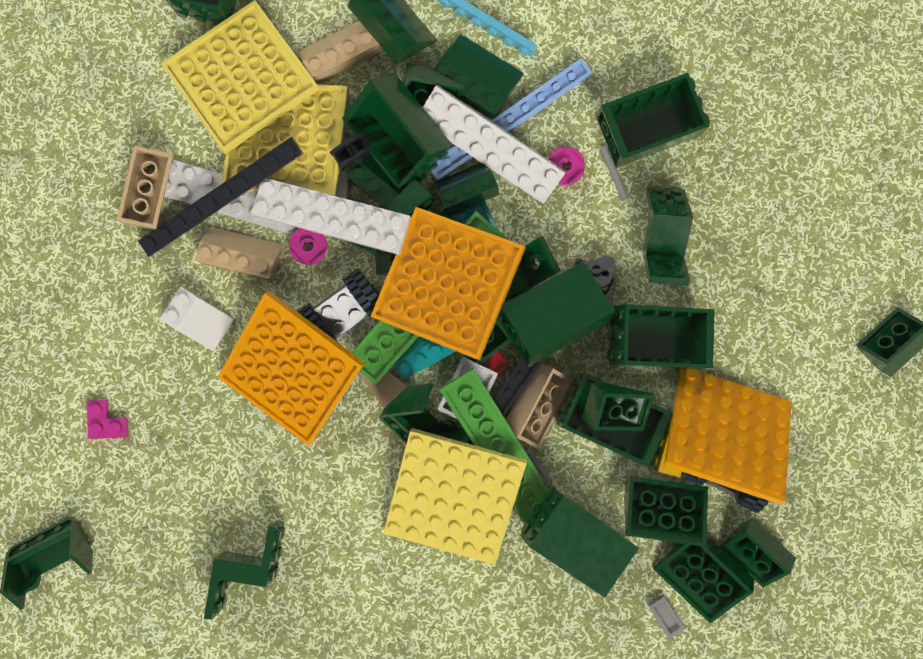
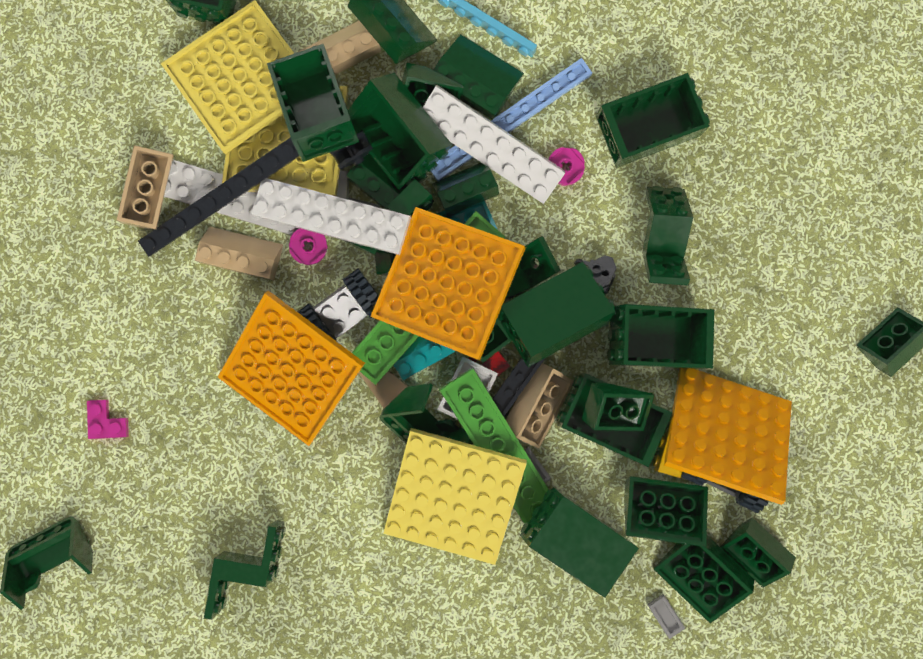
(197, 318): white slope -> none
(312, 102): none -> dark green container
(614, 173): light grey bar -> none

